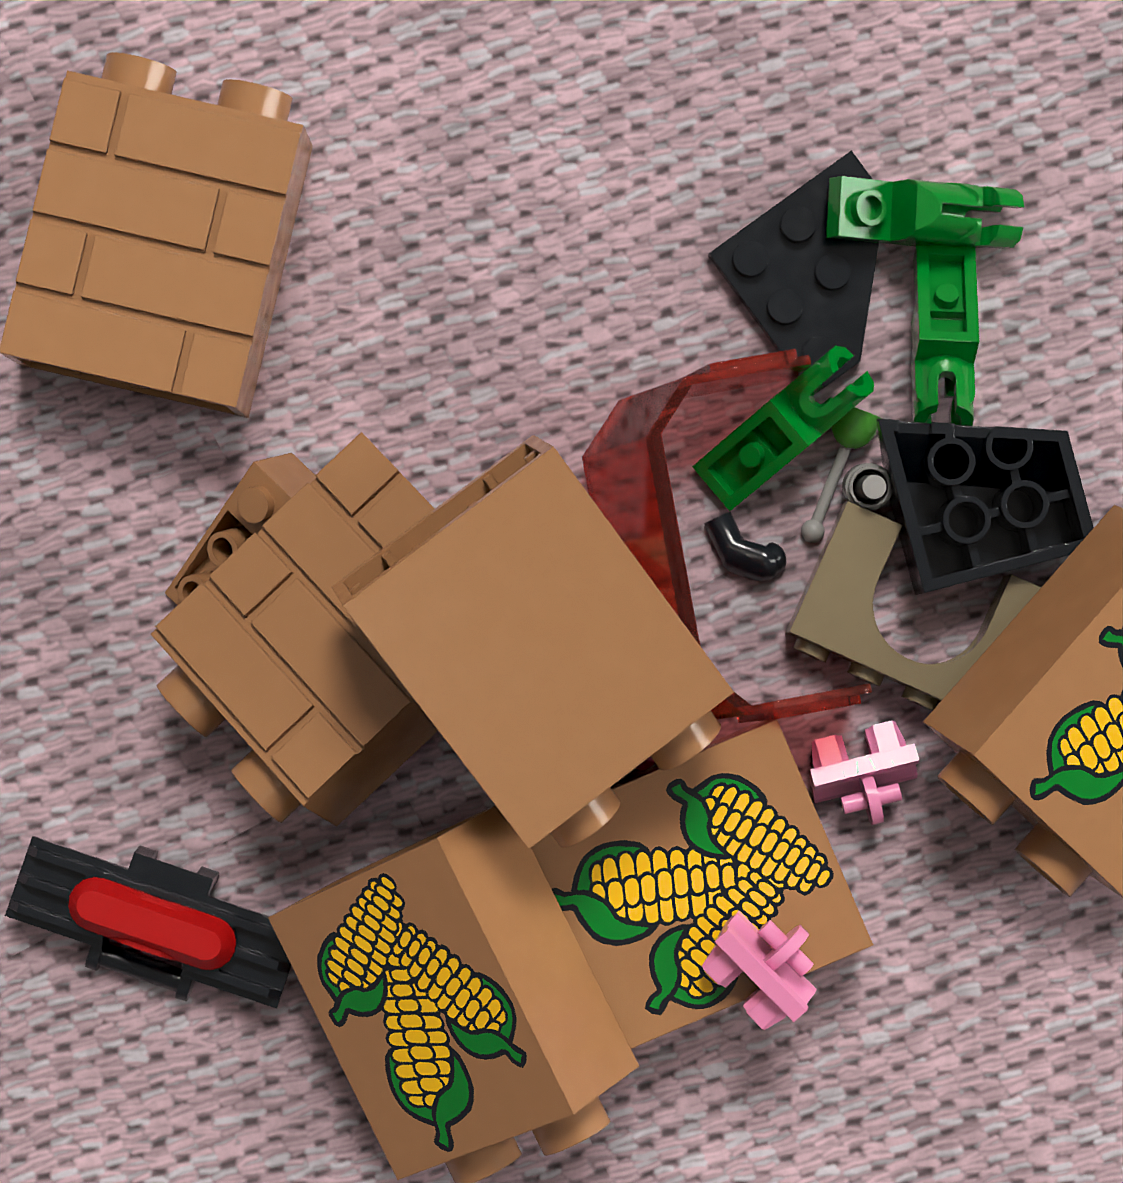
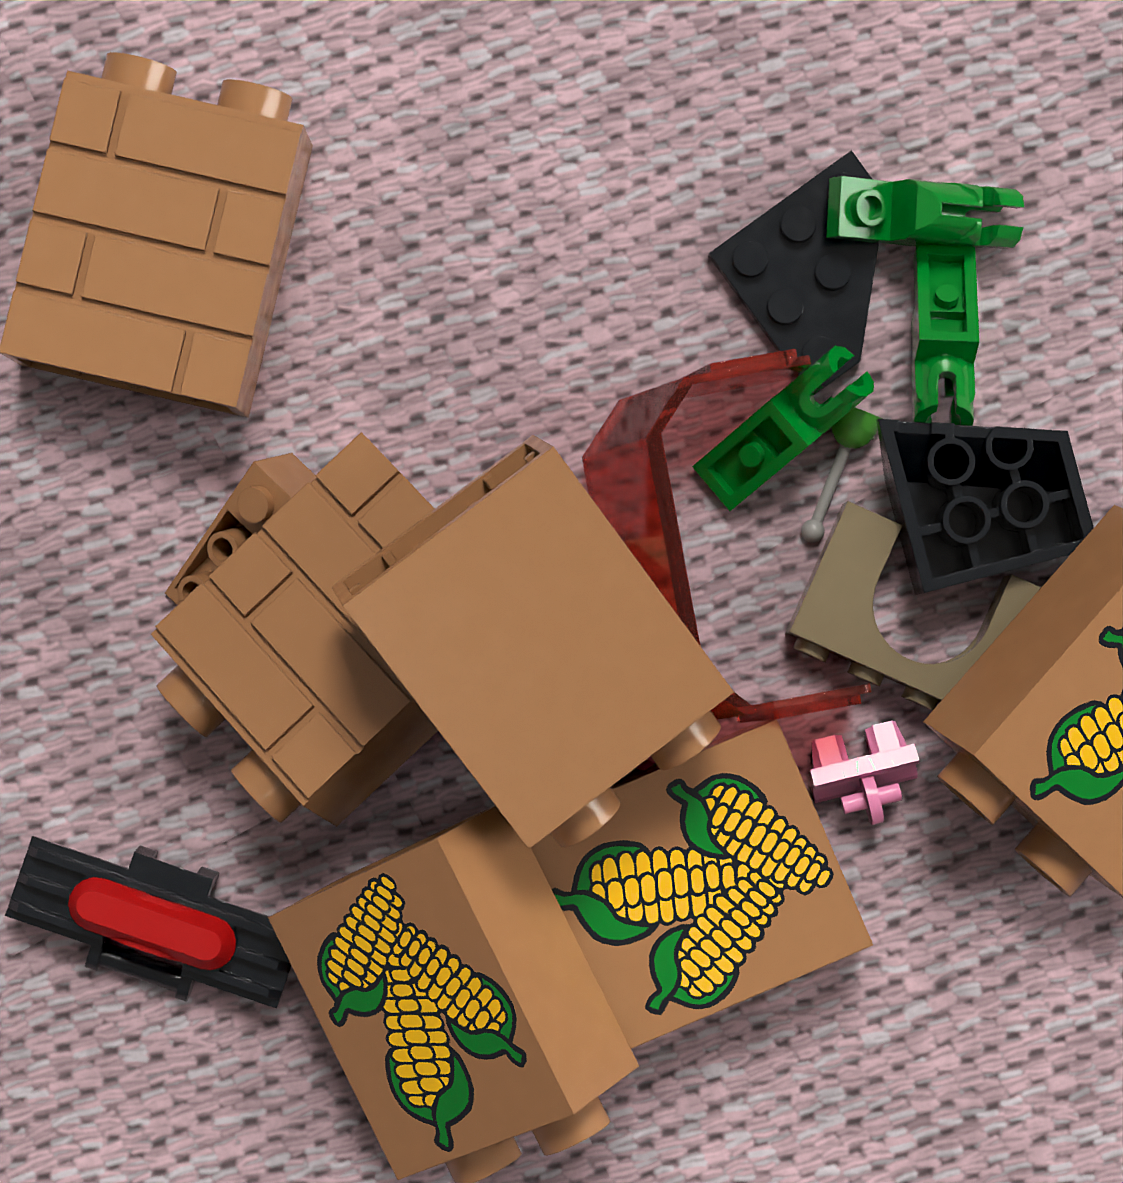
(743, 556): black arm -> none
(770, 962): bright pink hips -> none
(867, 486): light grey cylinder -> none

